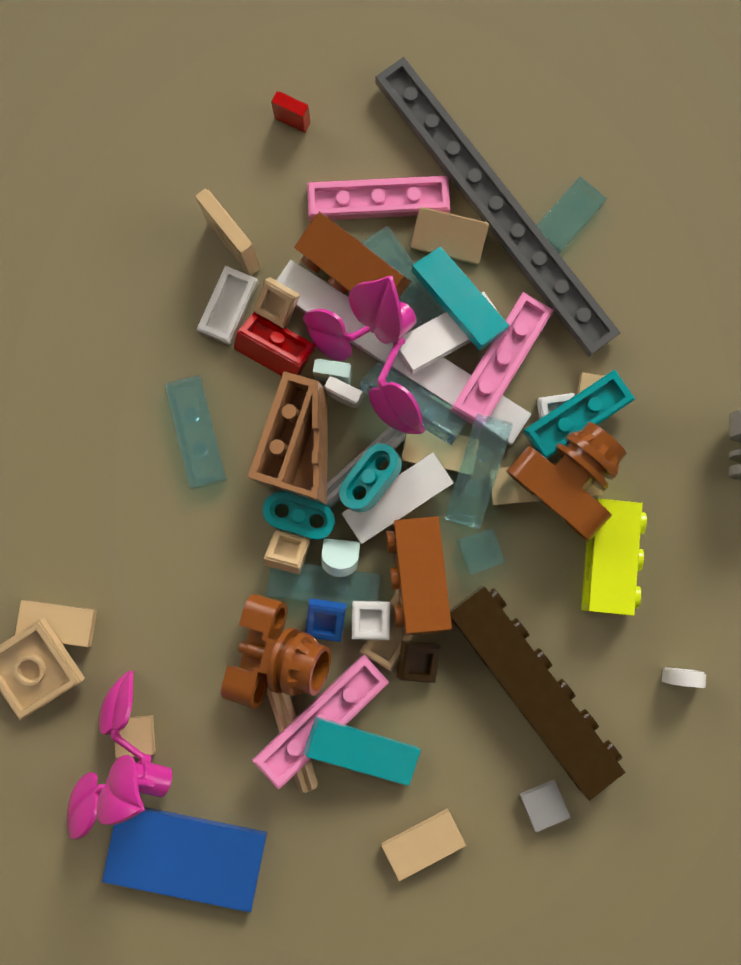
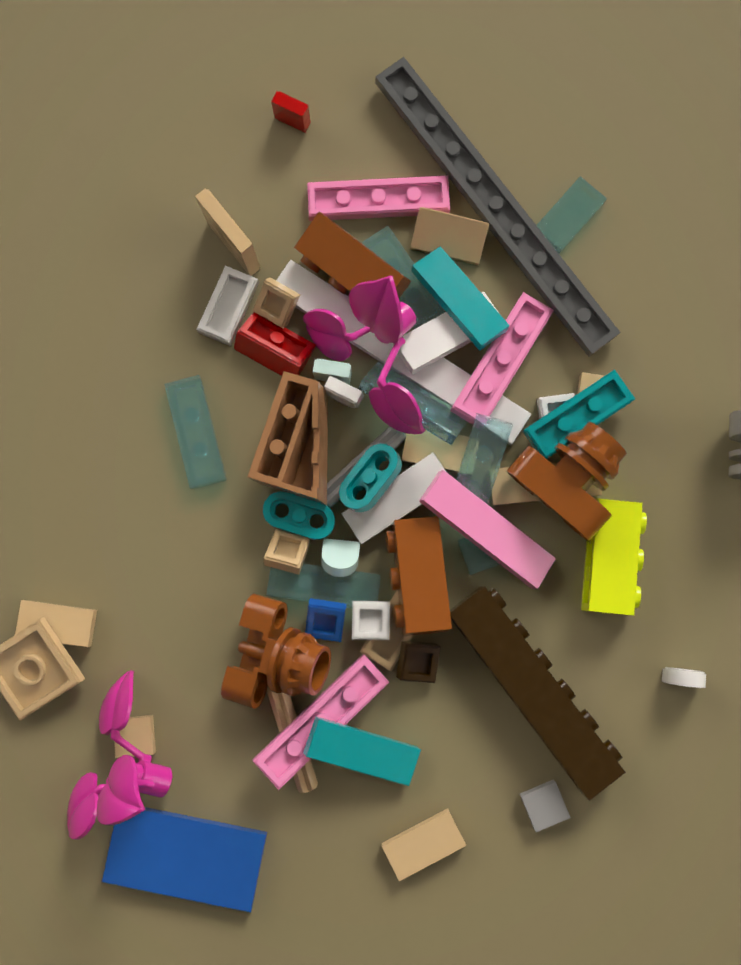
(487, 529): none -> bright pink tile

